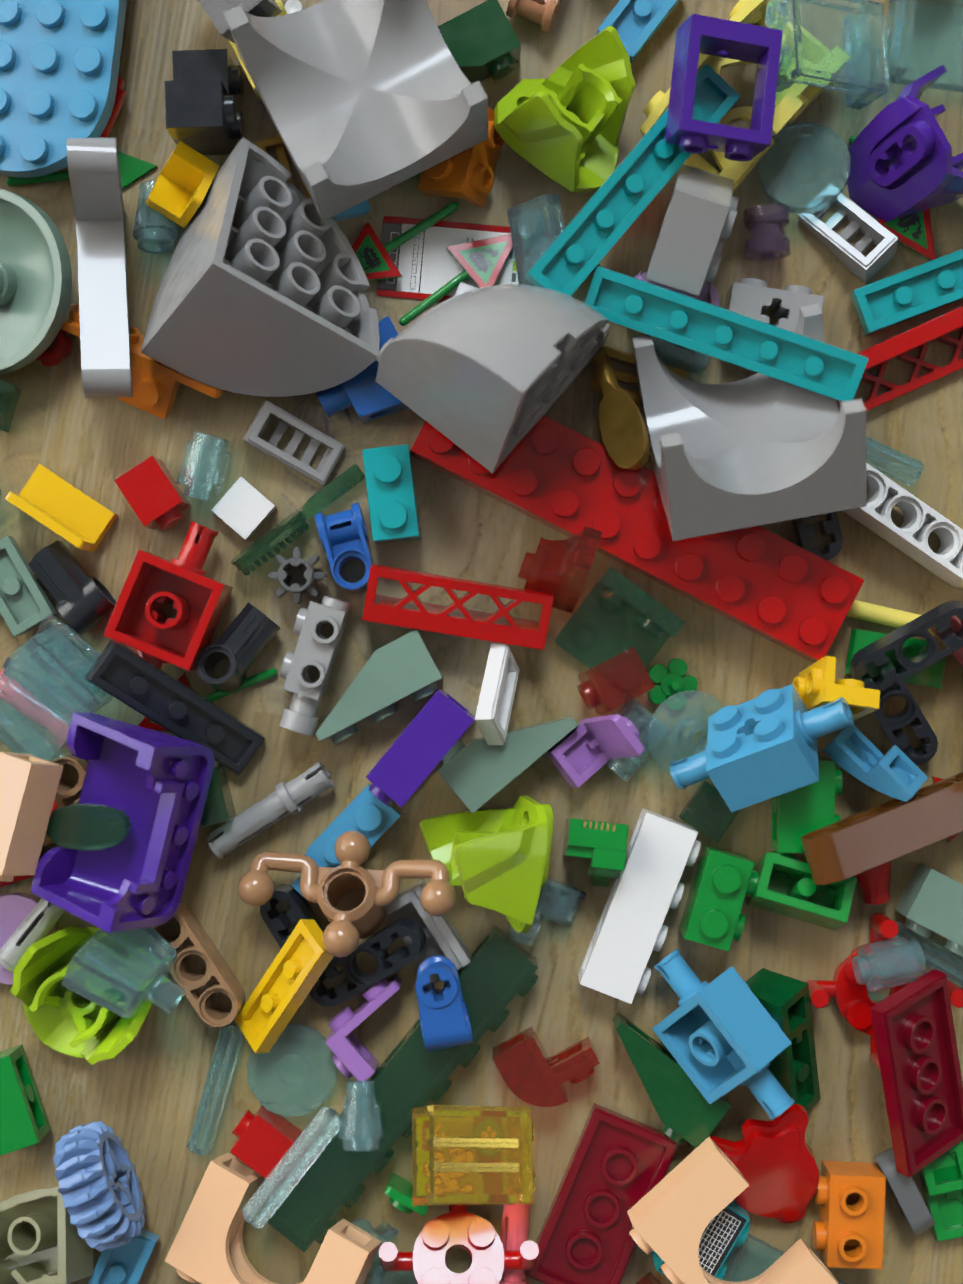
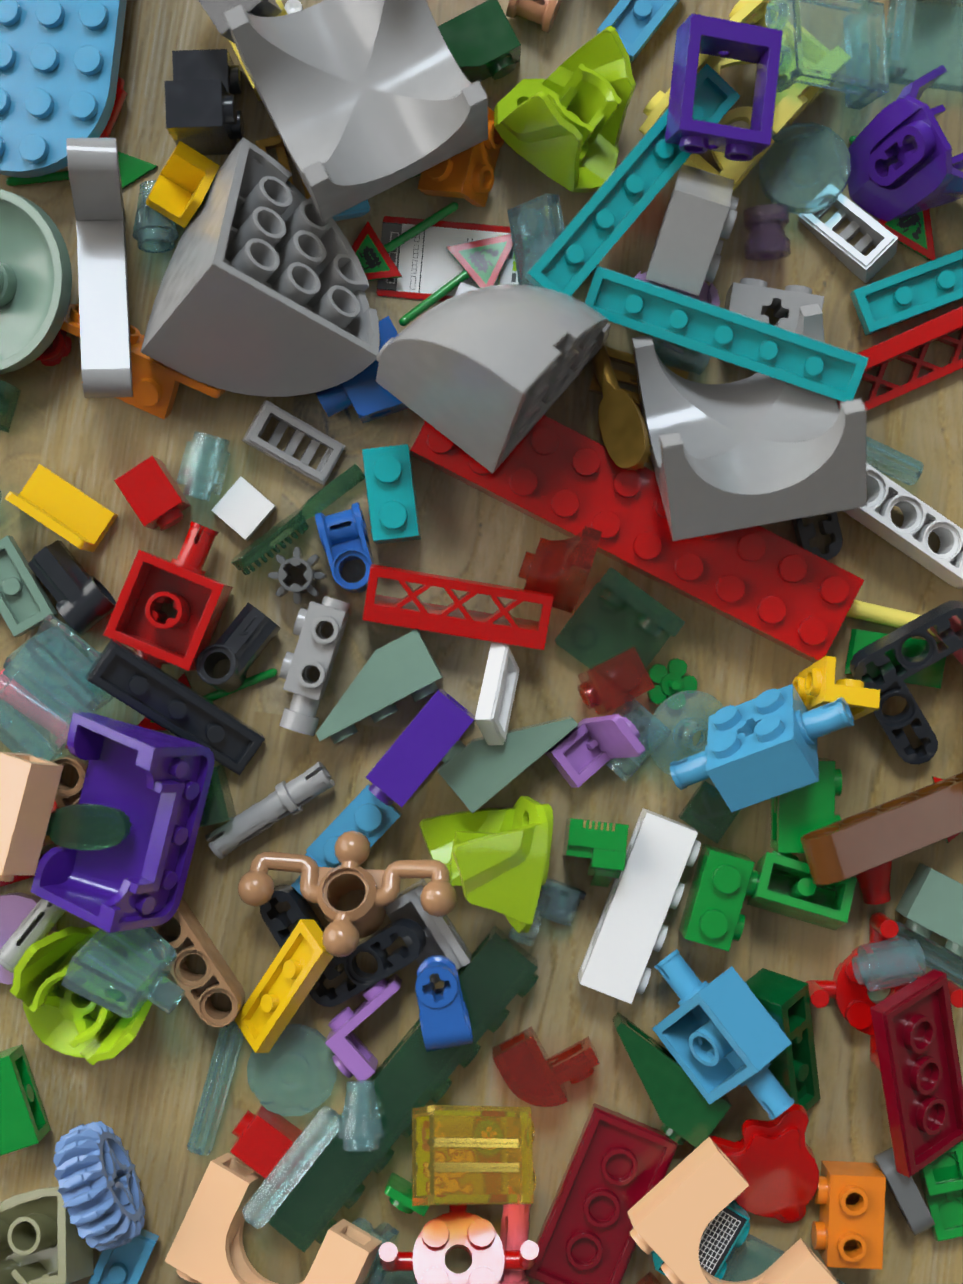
(887, 773): dark azure slope -> none

